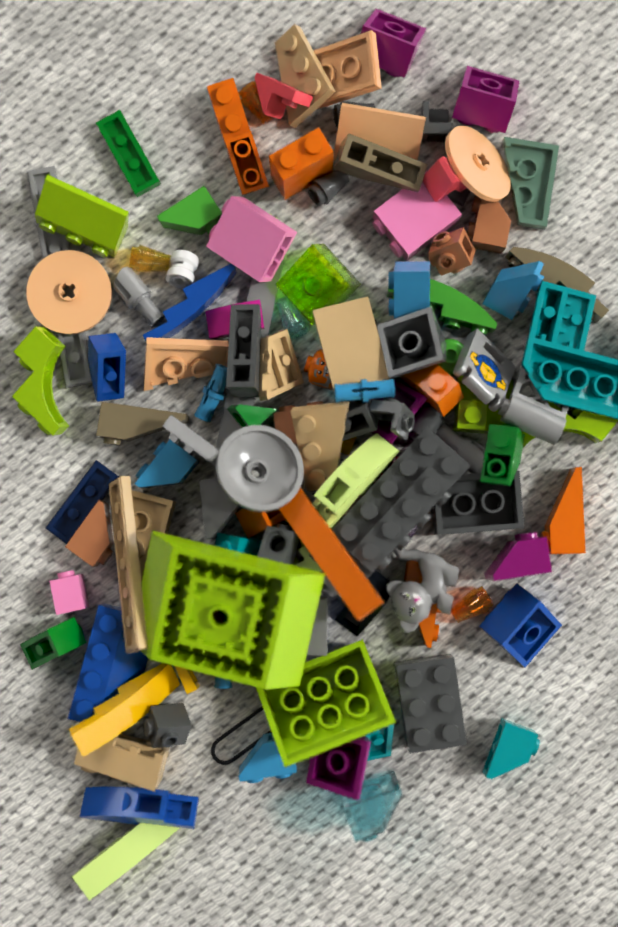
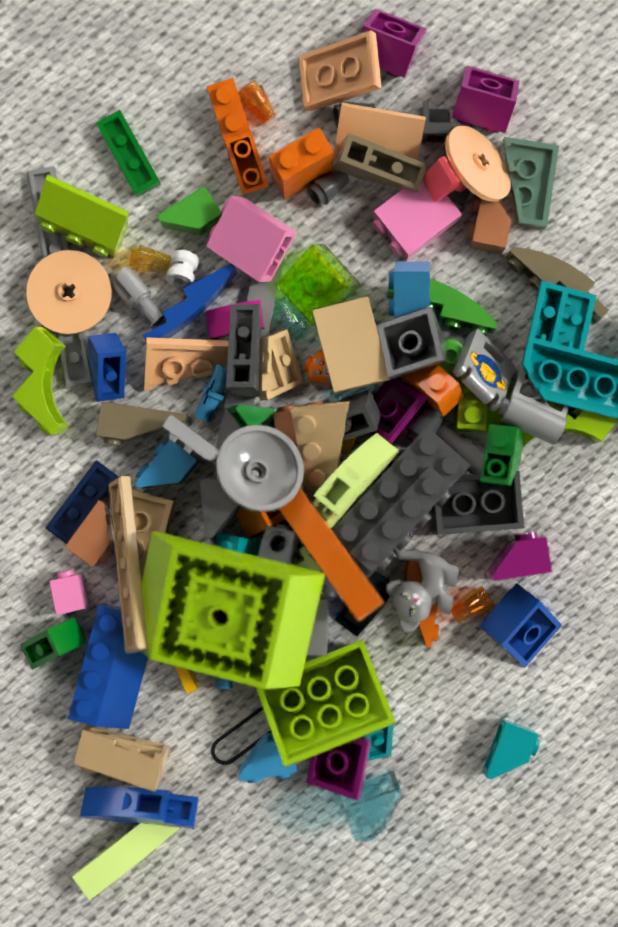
(125, 708): yellow slope -> none
(167, 725): dark grey brick -> none
(277, 95): coral slope -> none
(303, 71): tan wing -> none
(384, 388): dark azure pin -> none
(393, 411): dark grey bracket -> none
(430, 703): dark grey brick -> none
(451, 251): nougat brick -> none
(511, 288): dark azure slope -> none
(566, 520): orange slope -> none

